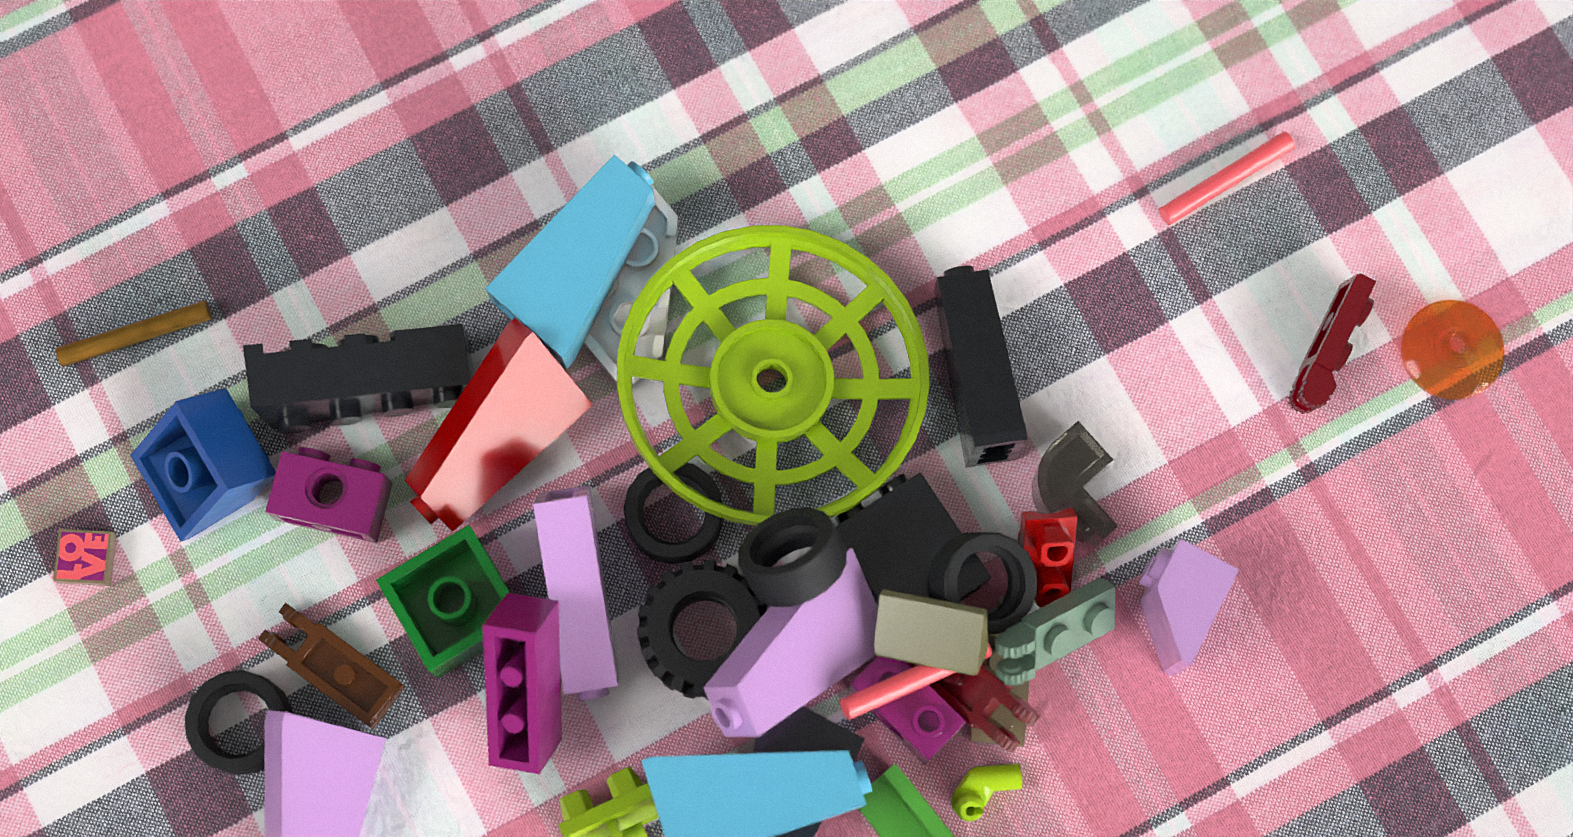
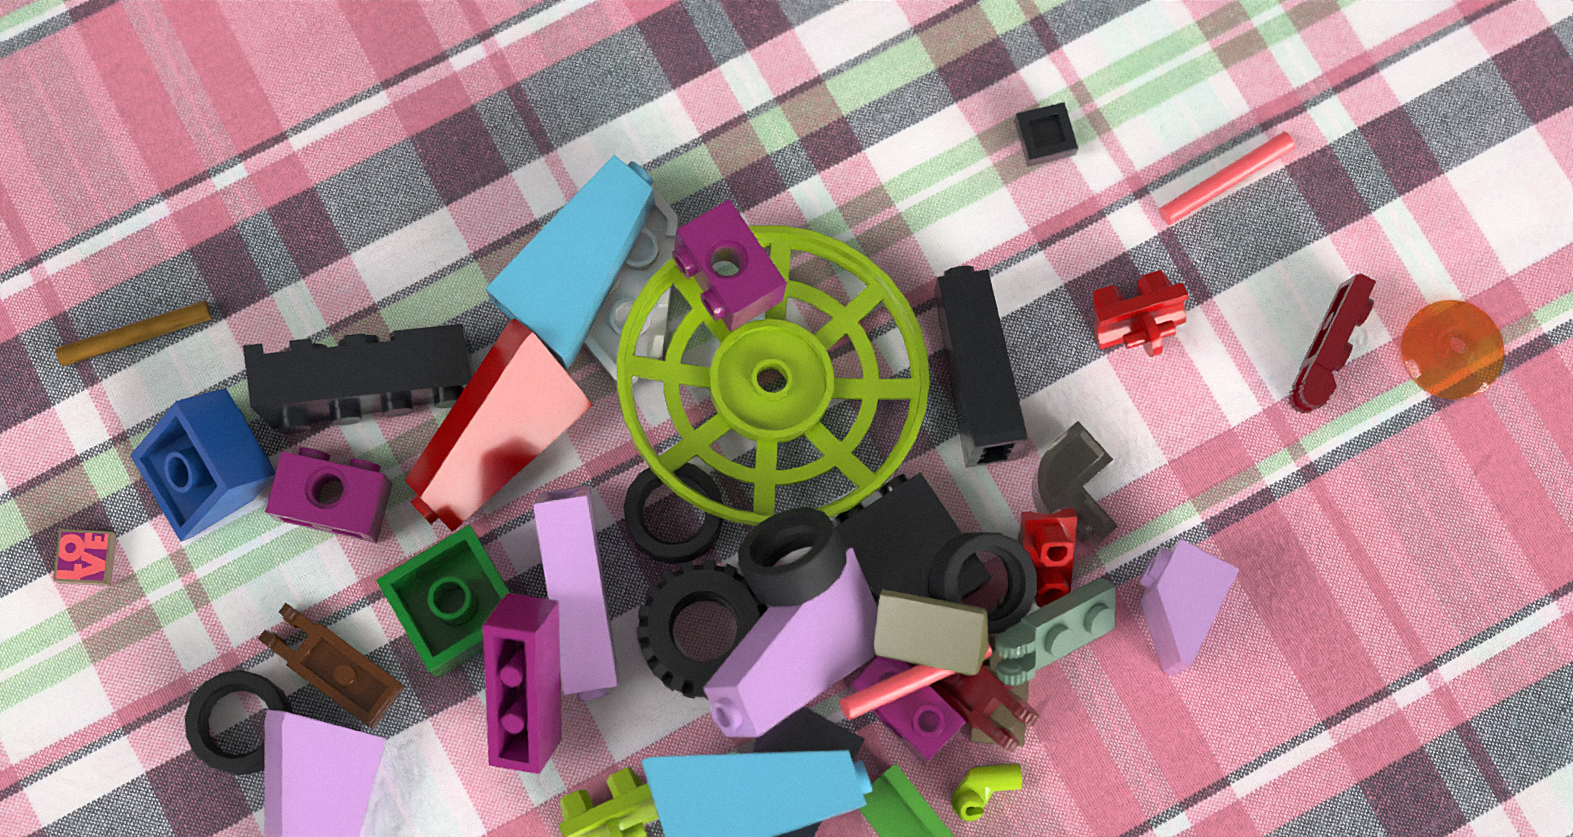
(725, 236): none -> magenta brick
(1046, 134): none -> black plate
(1142, 318): none -> red hips

